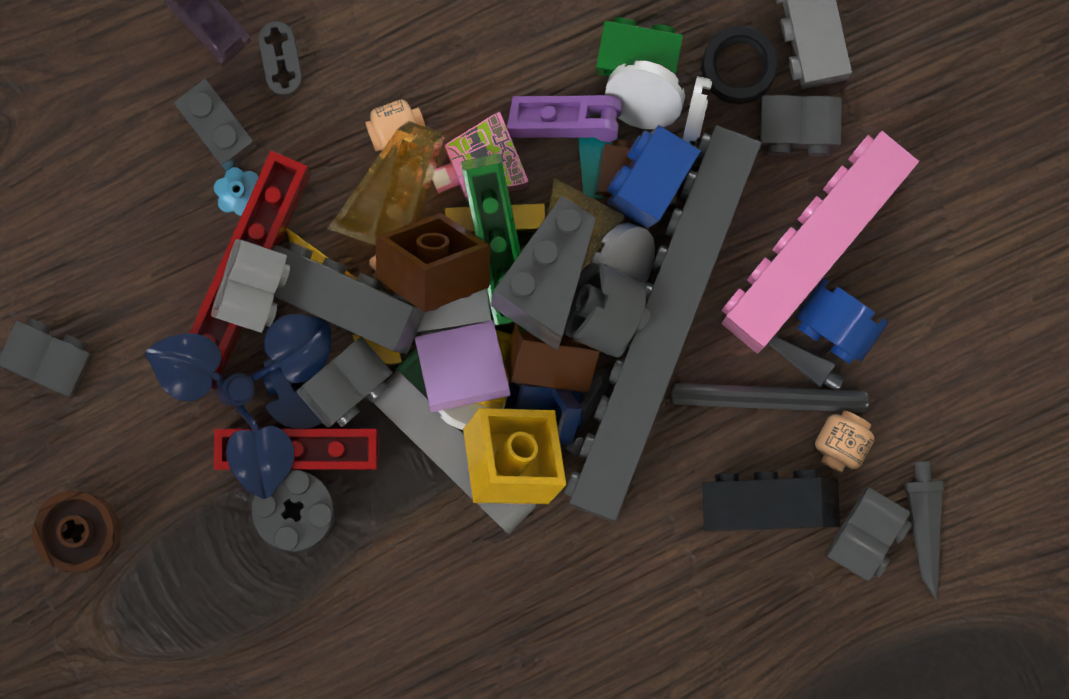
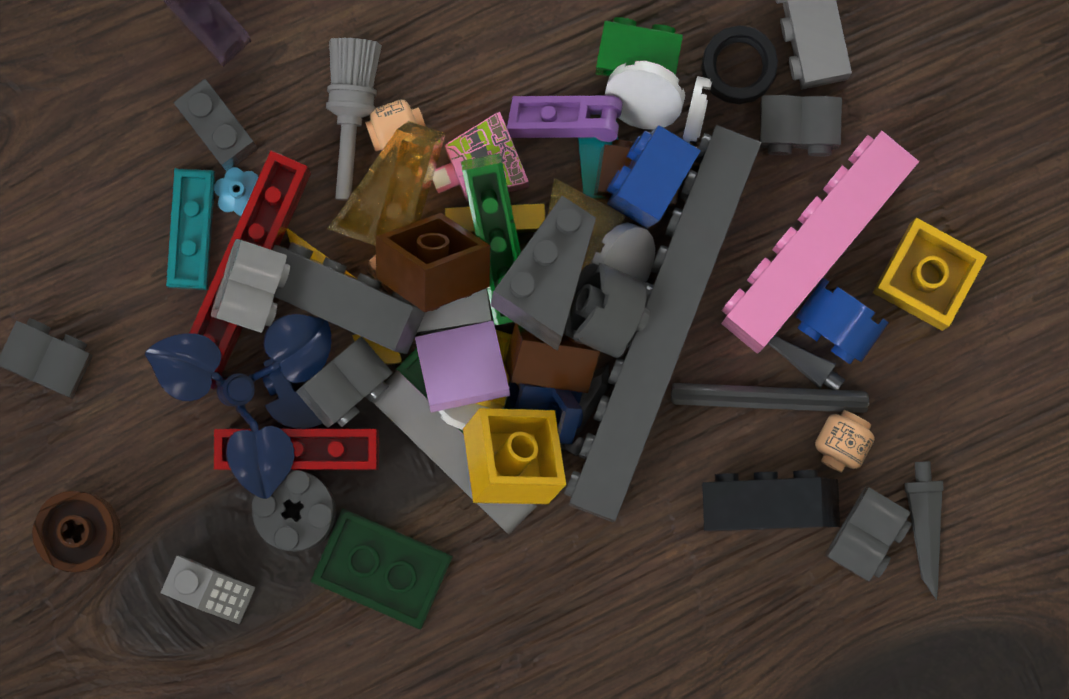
(190, 229): none -> teal tile
(207, 589): none -> light grey slope
(289, 57): dark grey beam -> none
(351, 98): none -> light grey piece
(381, 569): none -> dark green tile
(929, 274): none -> yellow brick

